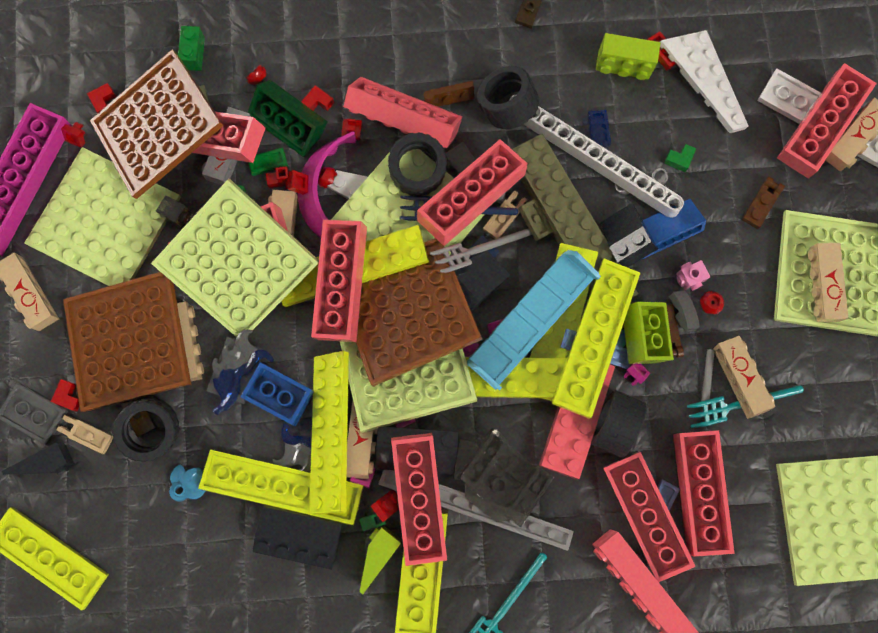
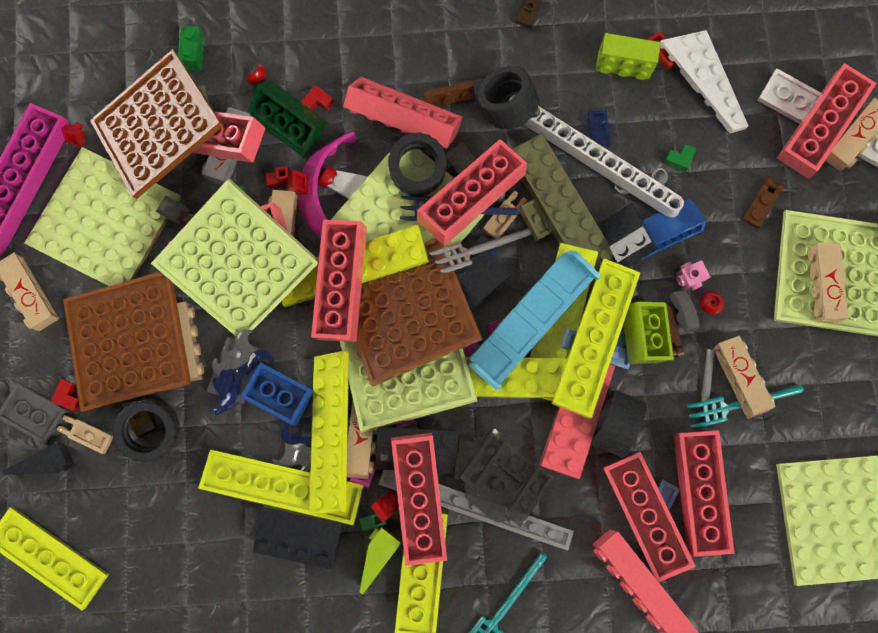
(100, 96): red piece -> none
(188, 480): dark azure plate -> none
(268, 161): green tile -> none
(352, 125): red tile -> none
(639, 372): dark pink tile -> none

